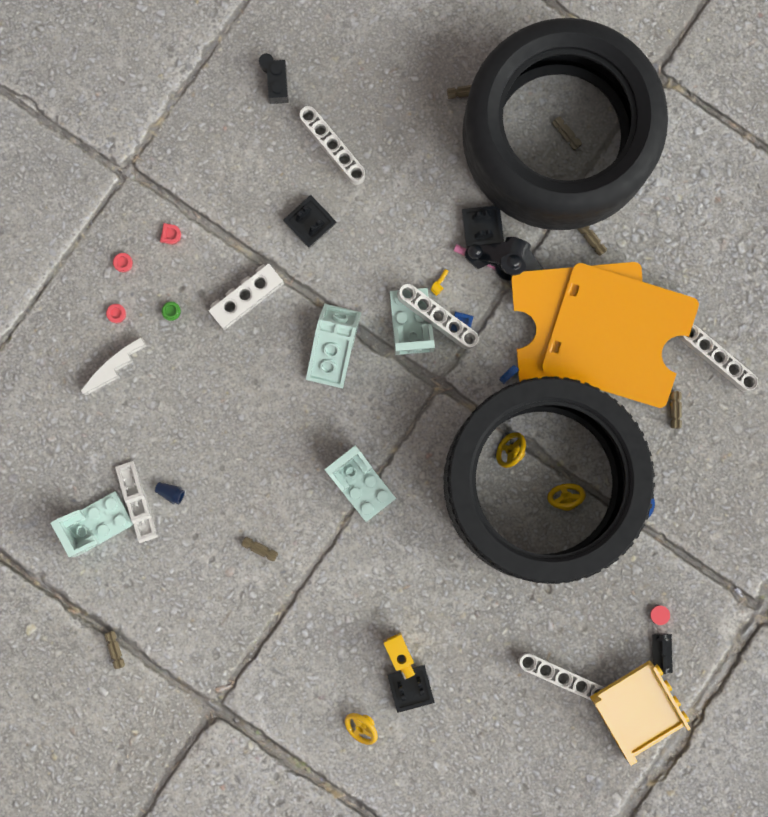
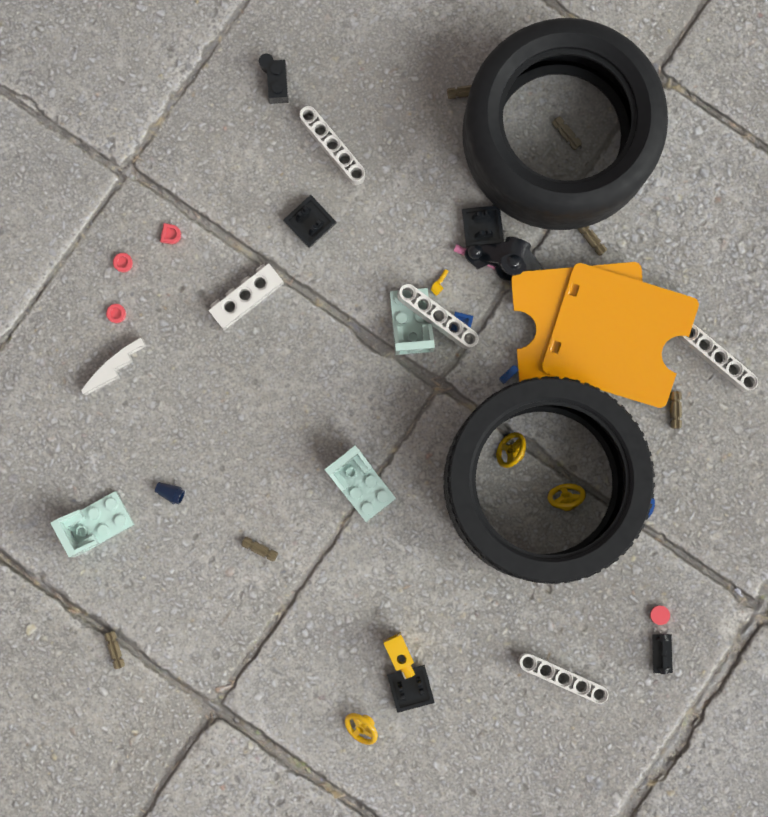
(136, 501): white slope -> none
(171, 311): bright green plate -> none
(333, 345): light aqua bracket -> none
(639, 710): panel -> none

